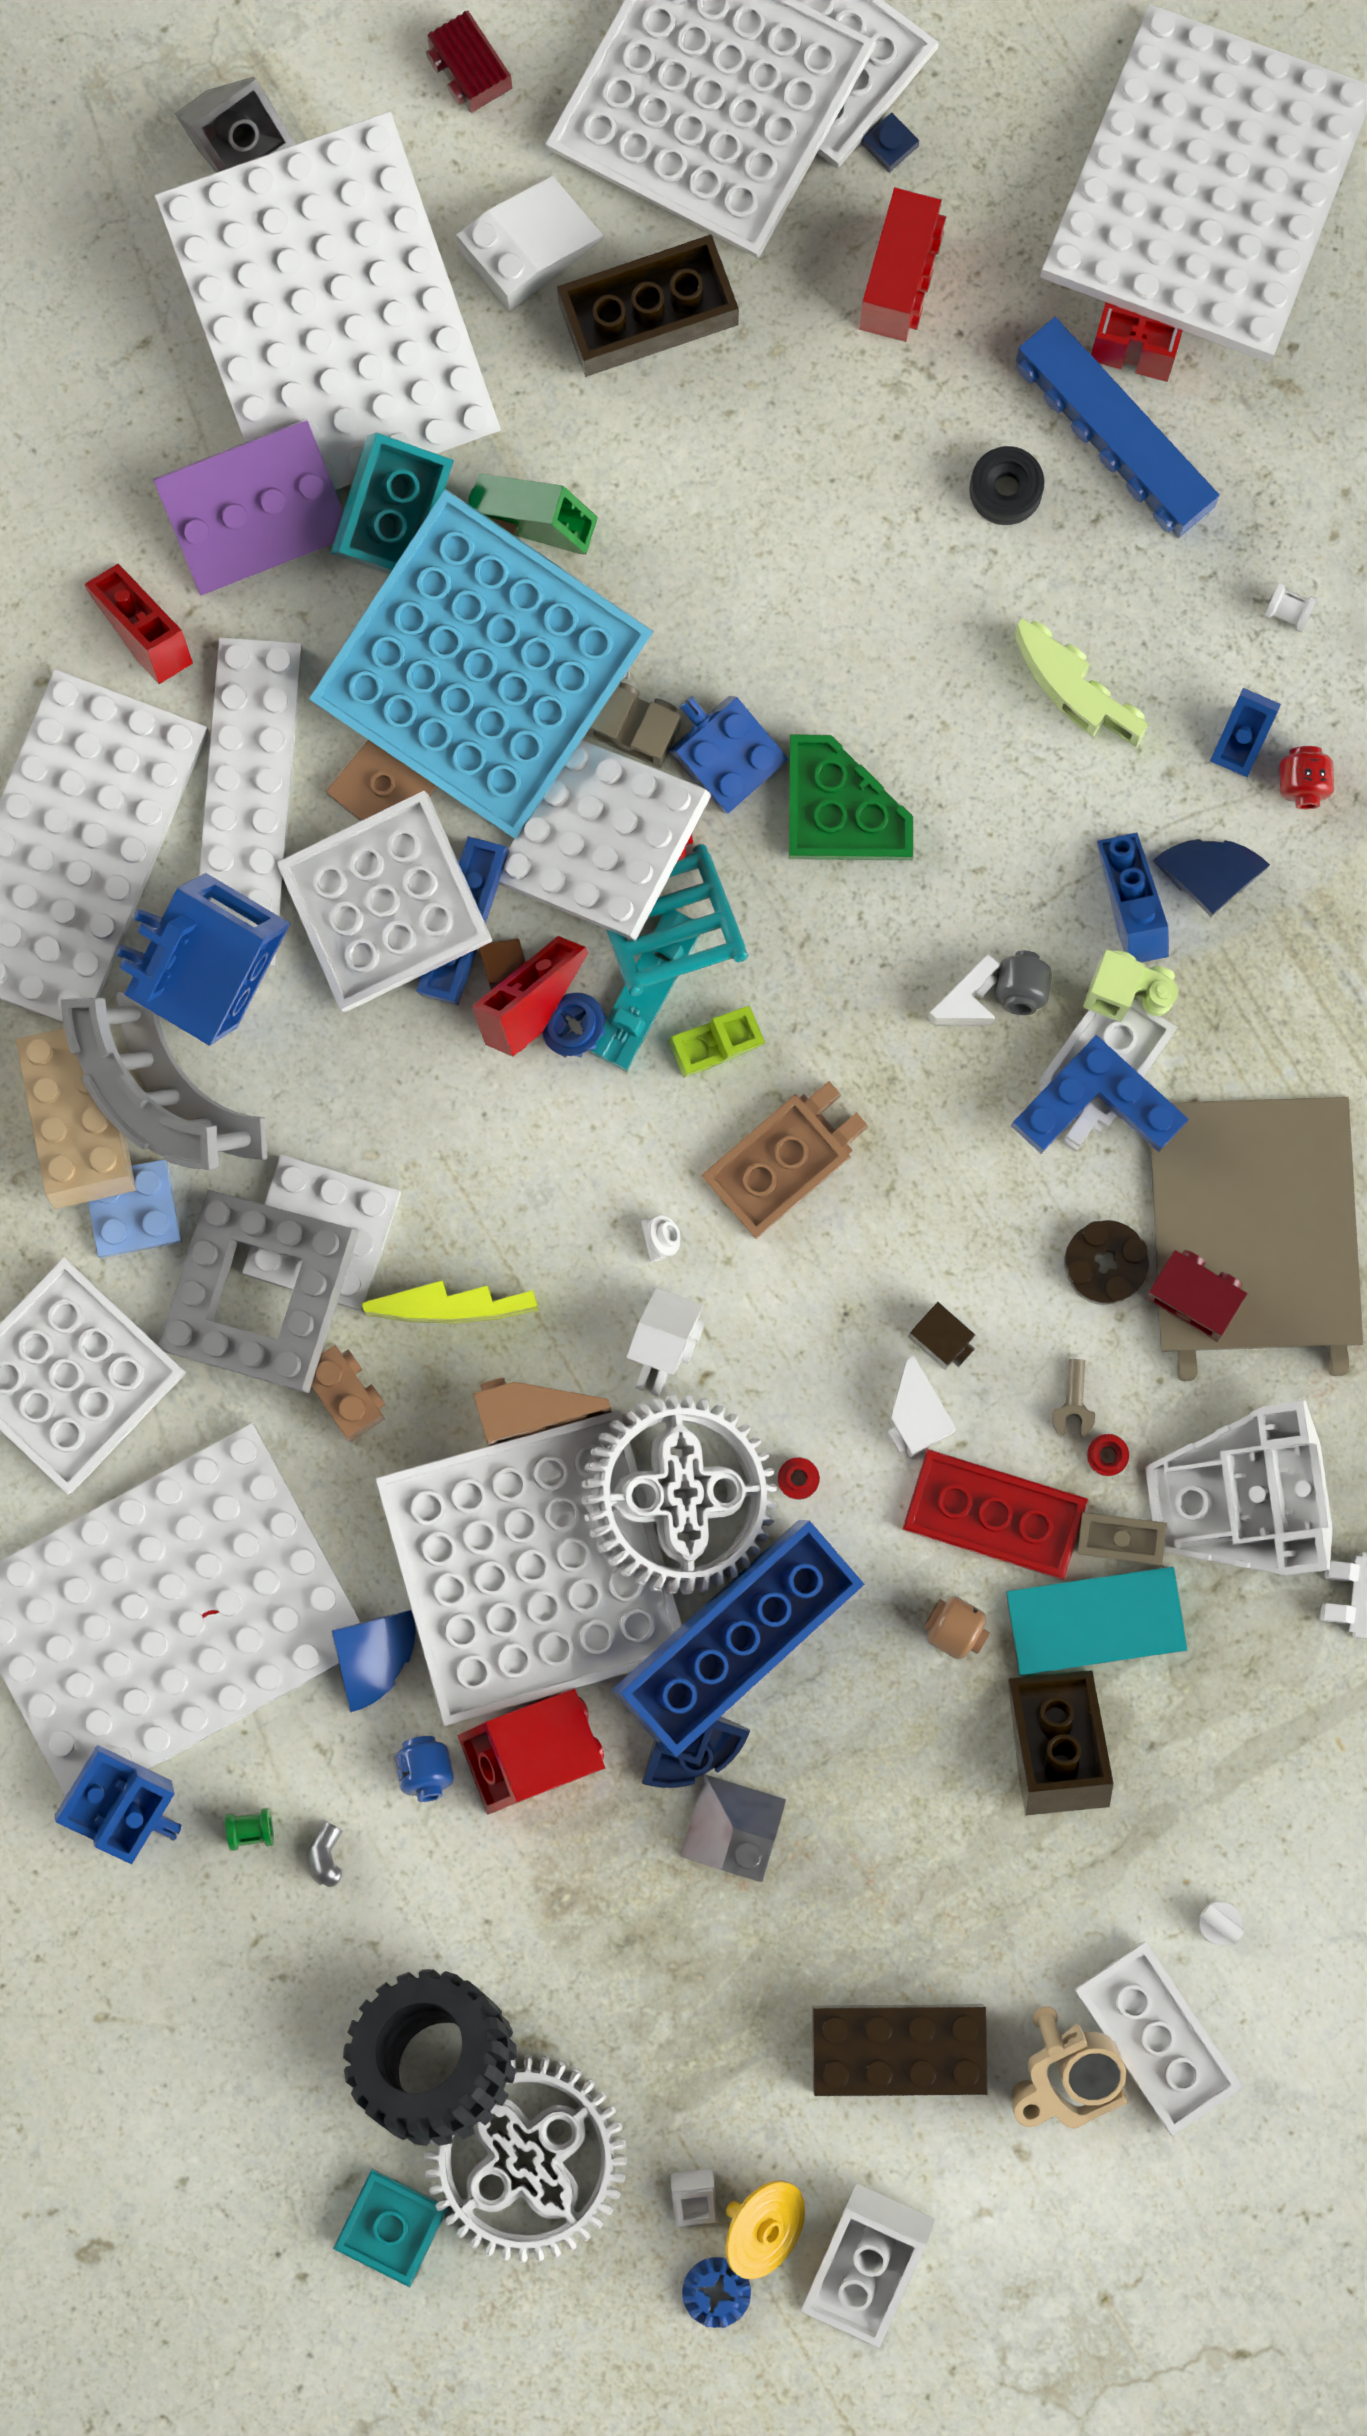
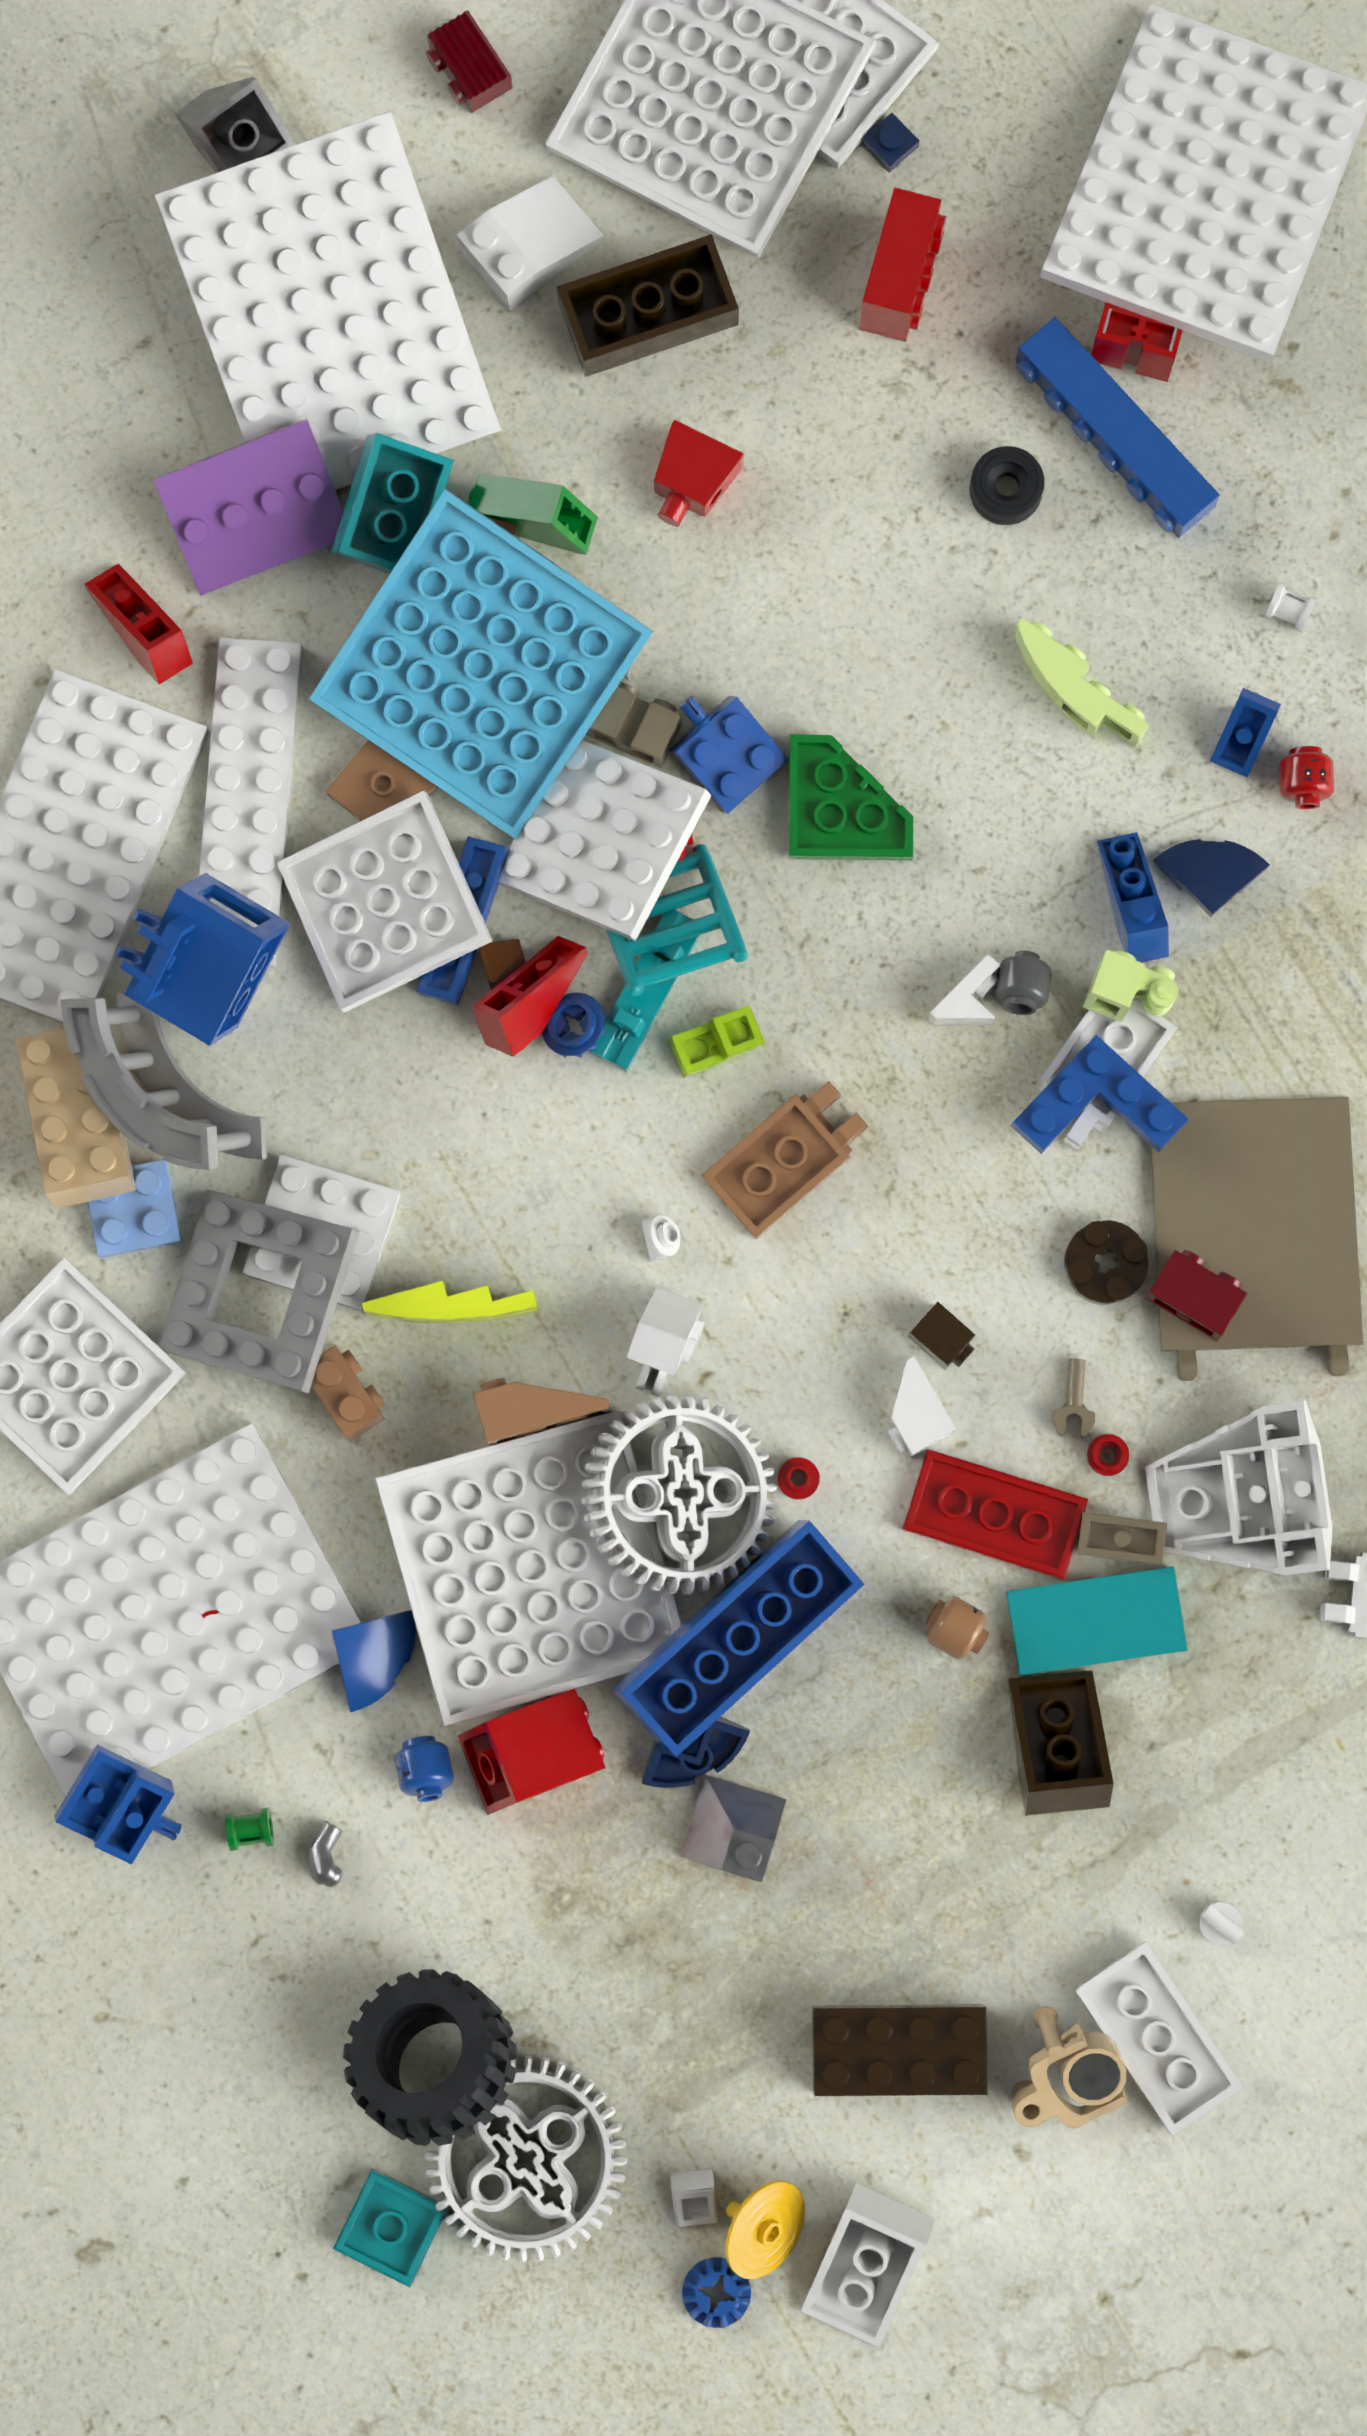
(693, 473): none -> red torso

